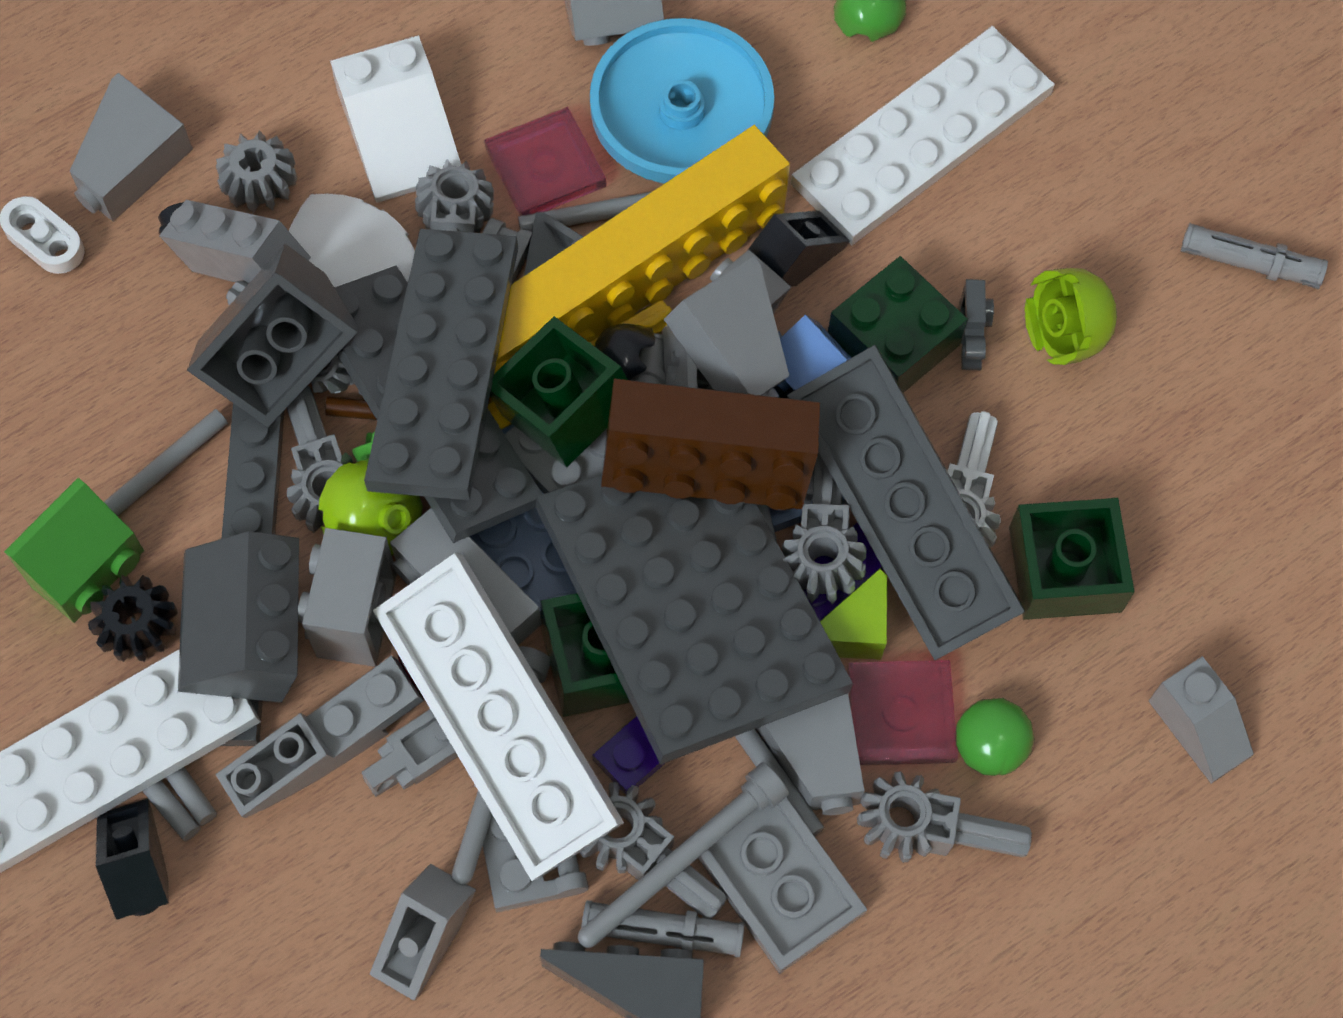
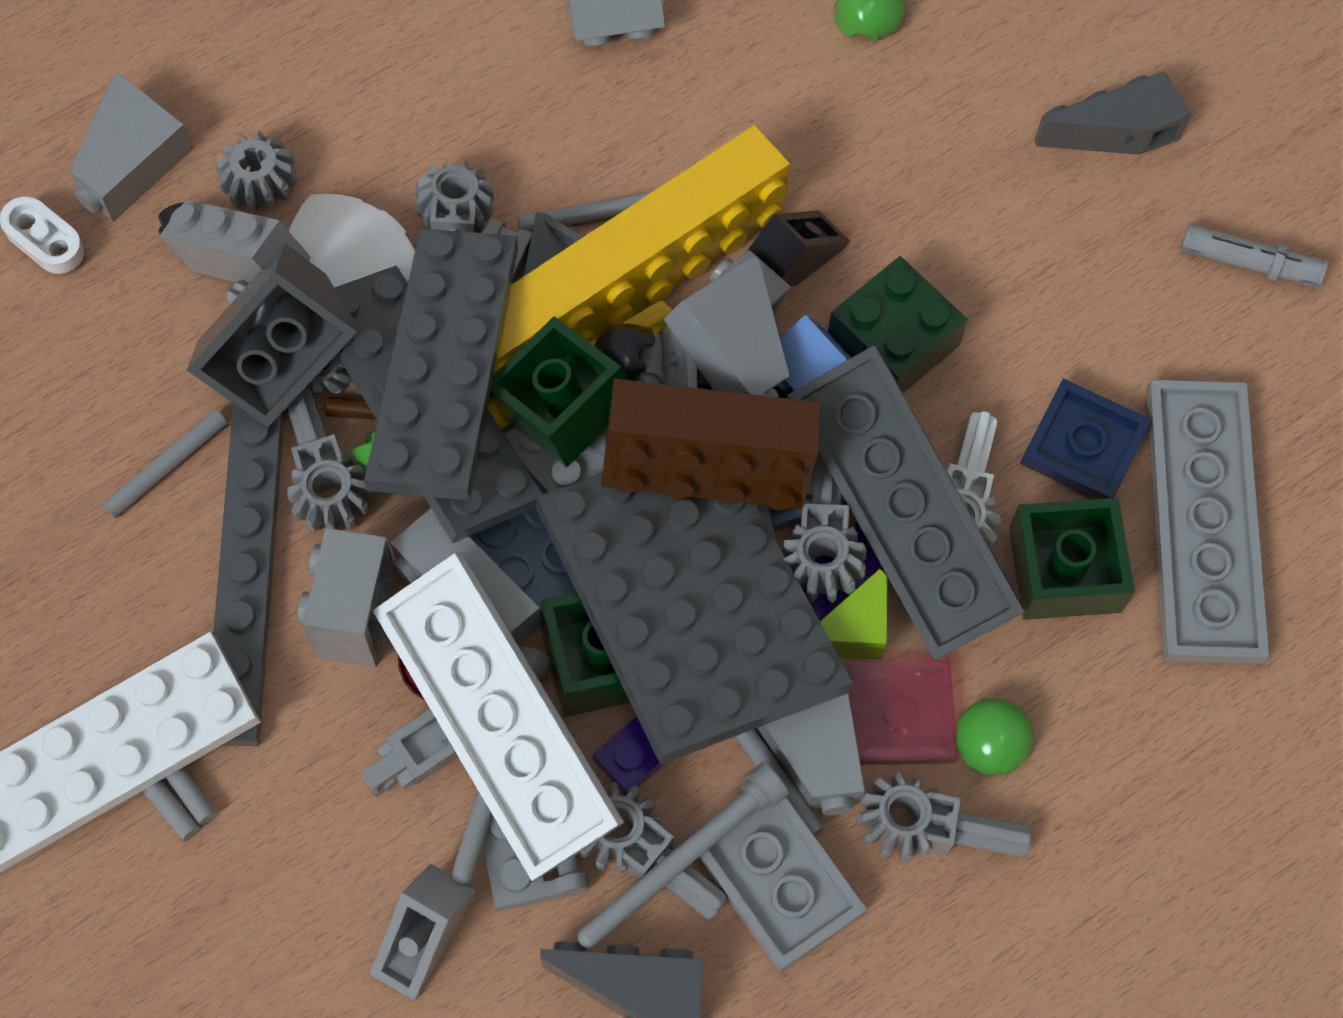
(75, 551): bright green slope -> none
(126, 602): black gear -> none
(131, 860): black slope -> none
(240, 617): dark grey slope -> none
(320, 742): light grey slope -> none
(354, 509): lime cylinder -> none
(394, 115): white slope -> none
(545, 163): clear pink tile -> none
(675, 930): light grey pin -> none
(677, 95): medium azure dish -> none
(922, 134): white plate -> none
(980, 314): dark grey plate -> none
(1070, 315): lime cylinder -> none
(1085, 441): none -> dark blue plate
(1124, 120): none -> dark grey slope
(1204, 719): light grey slope -> none
(1206, 523): none -> light grey plate

